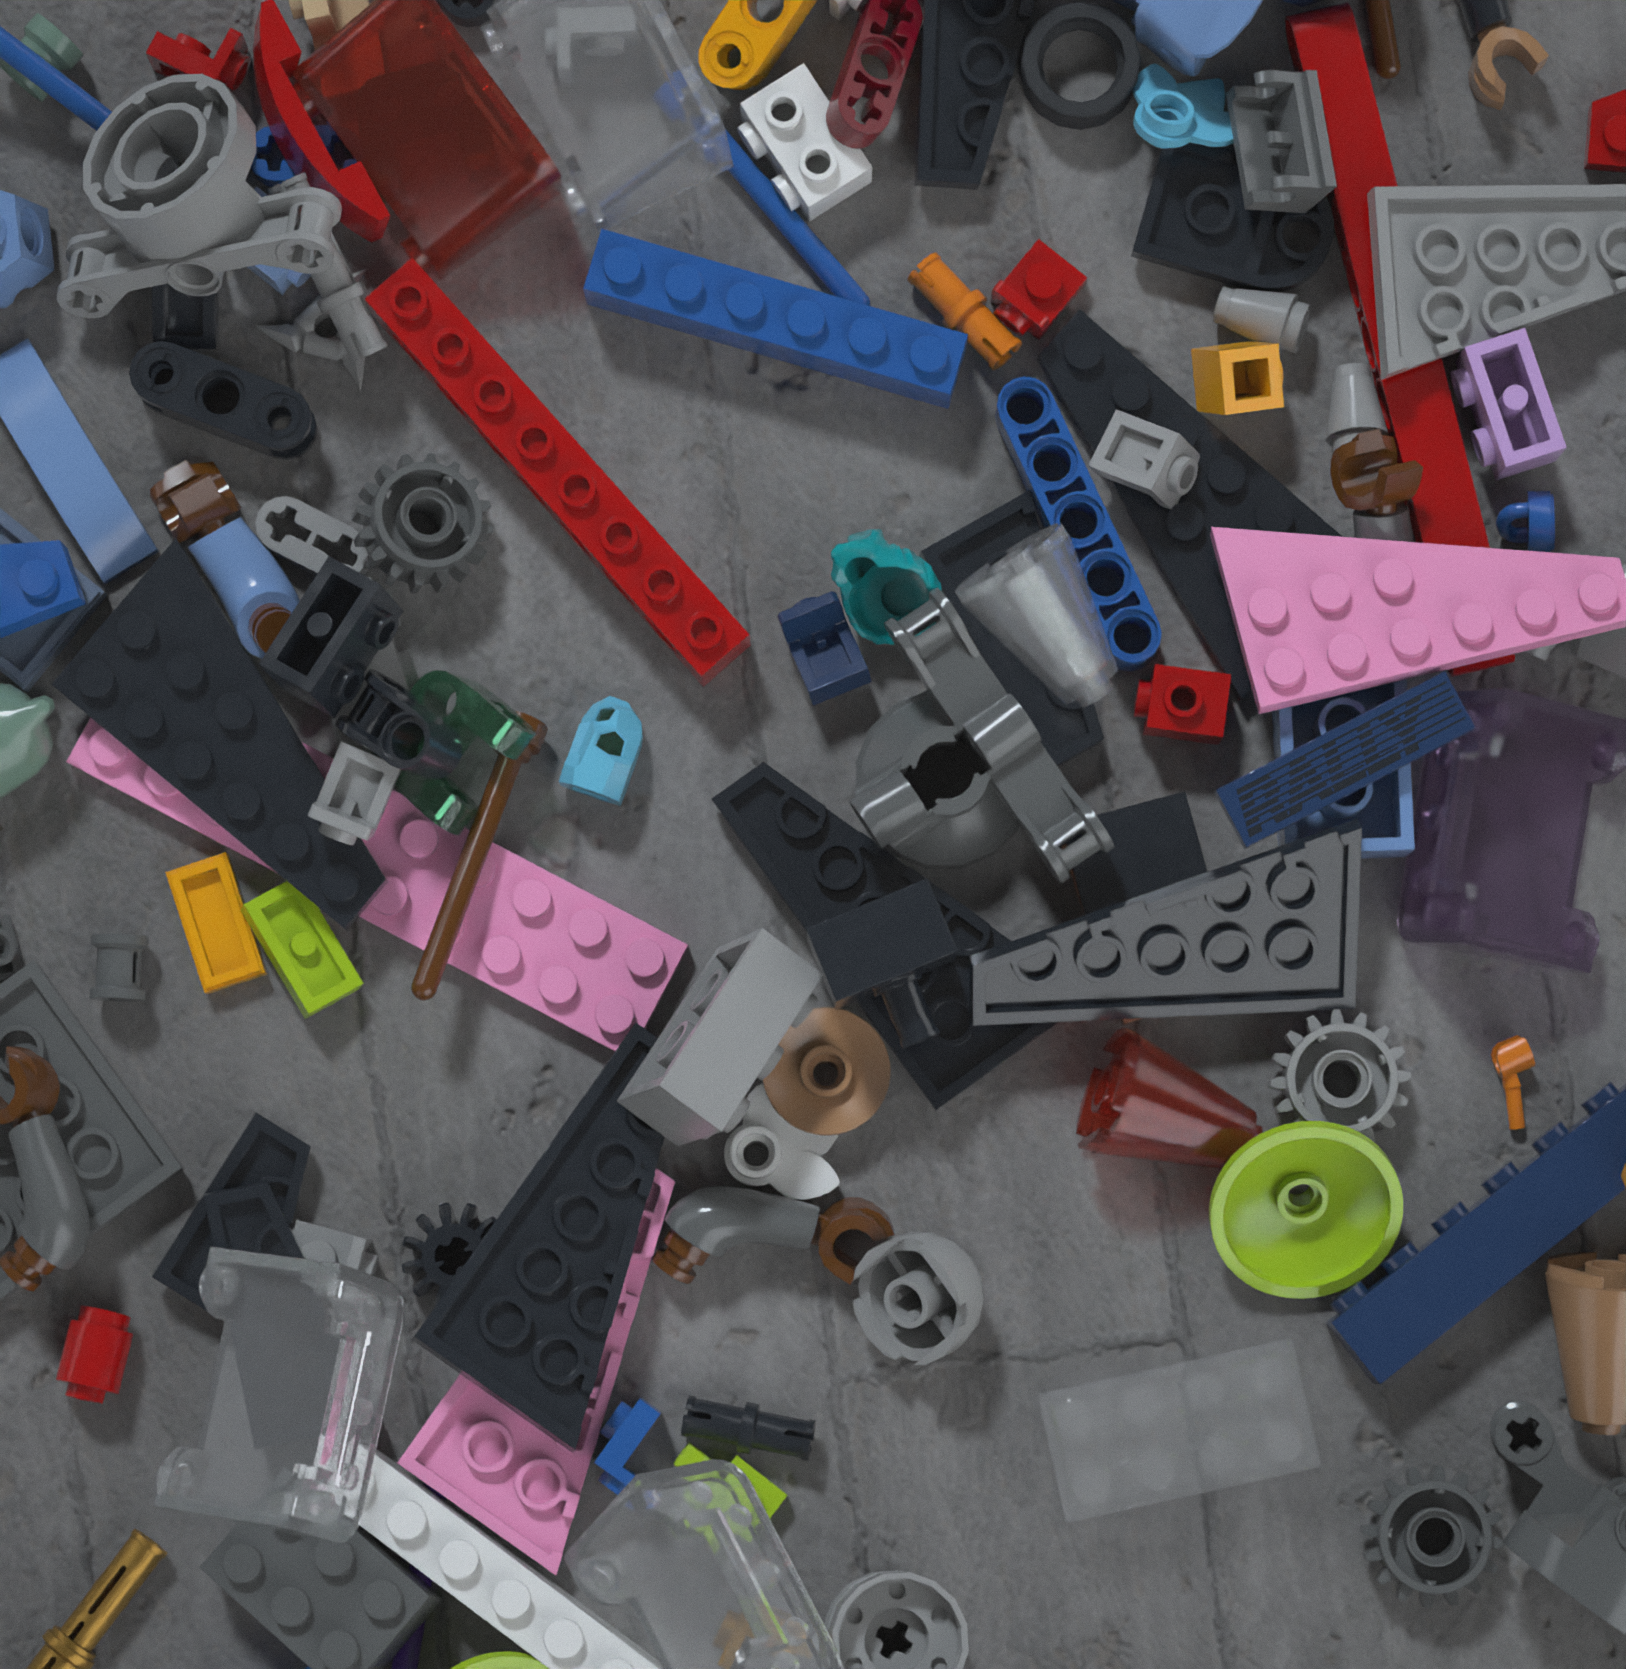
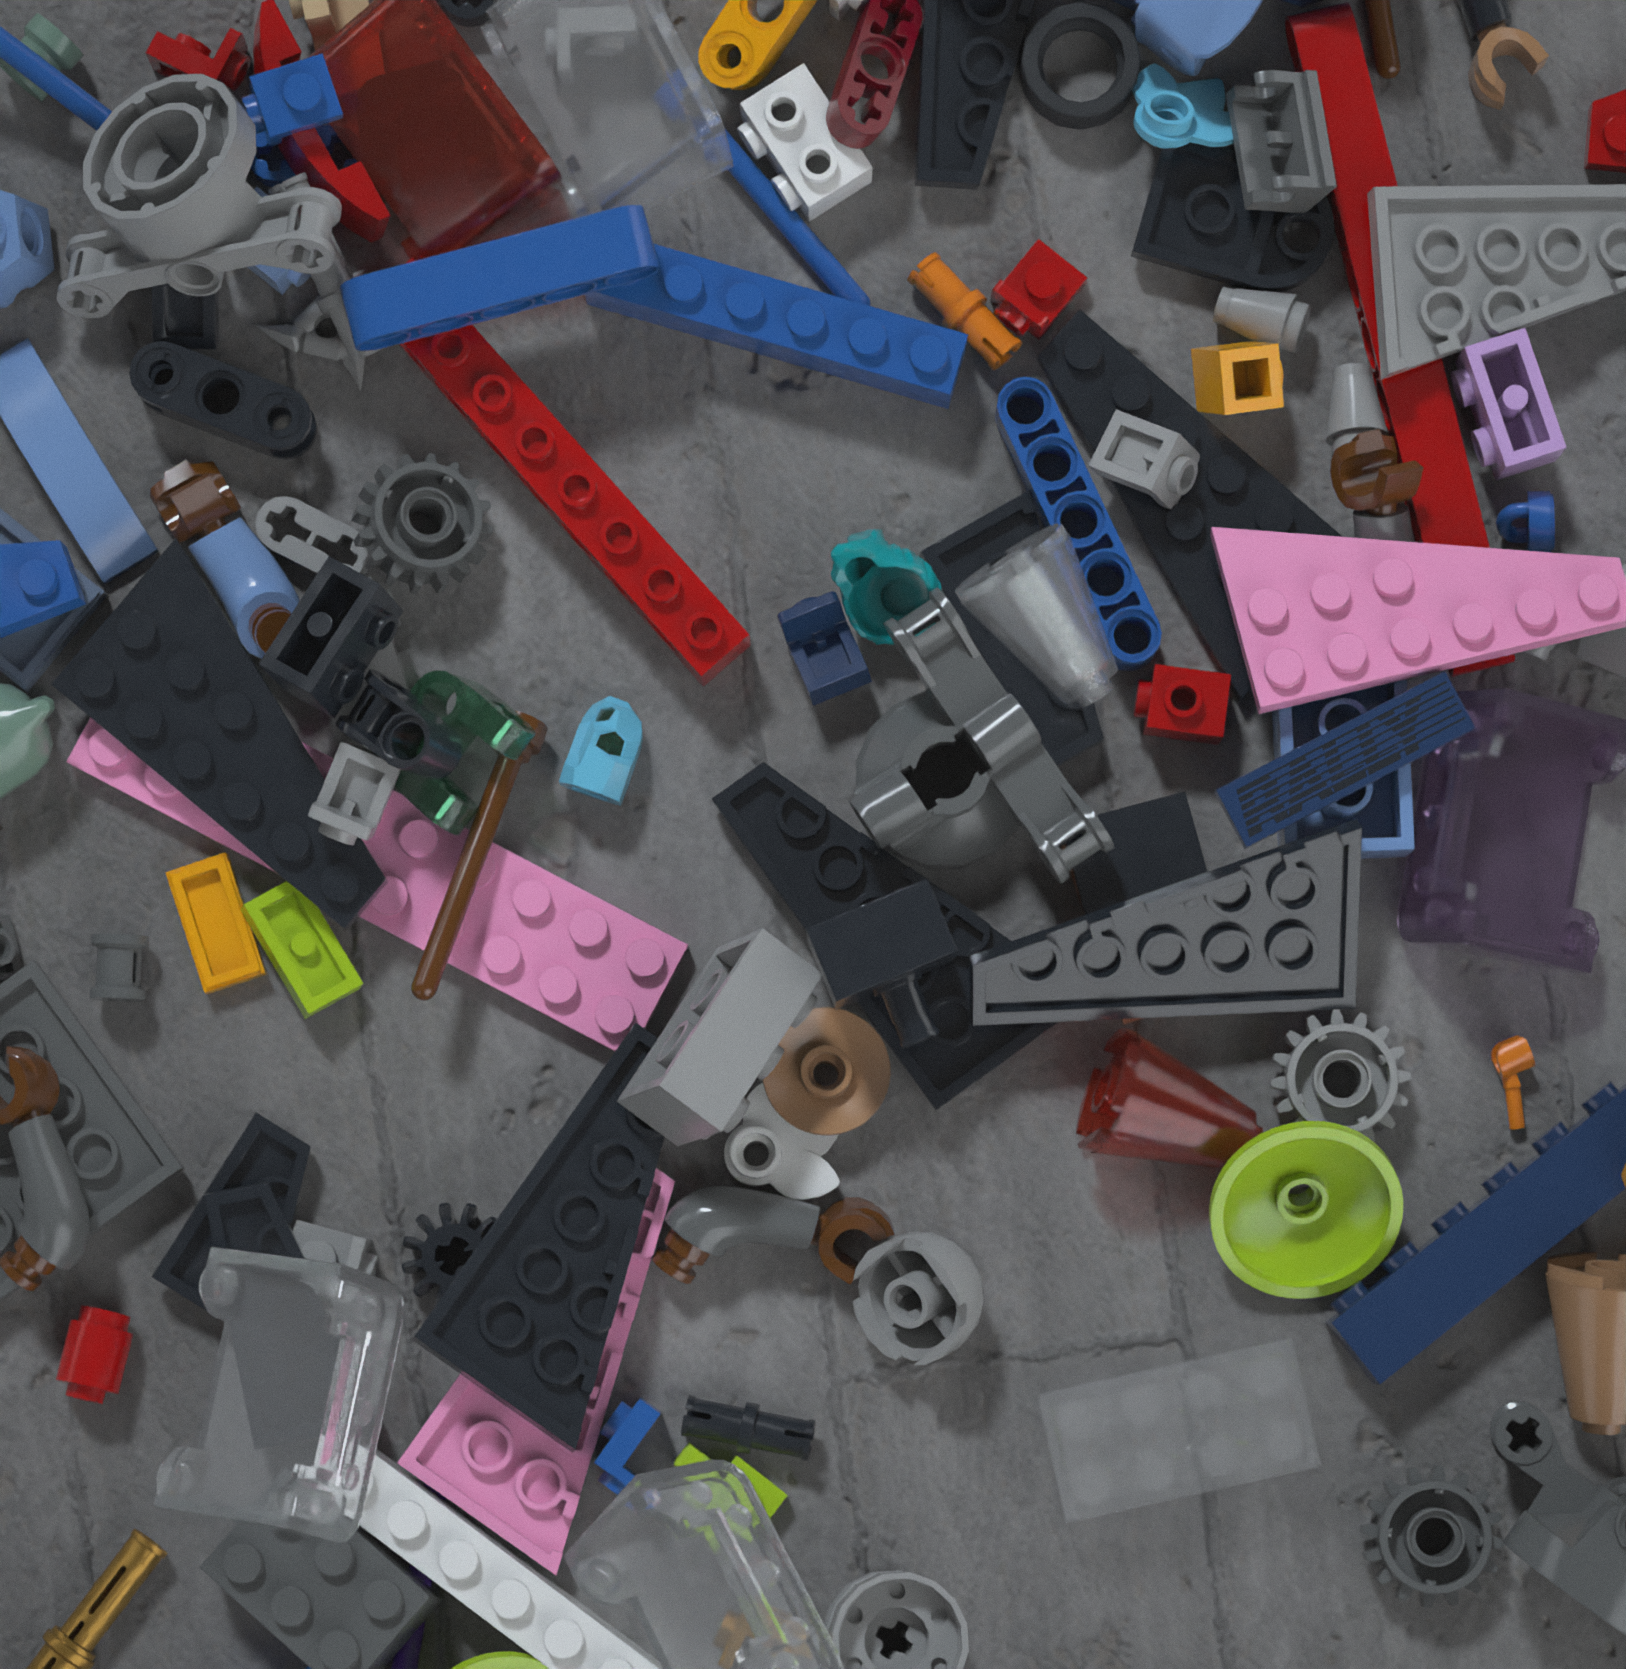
(292, 99): none -> blue bracket
(499, 277): none -> blue beam

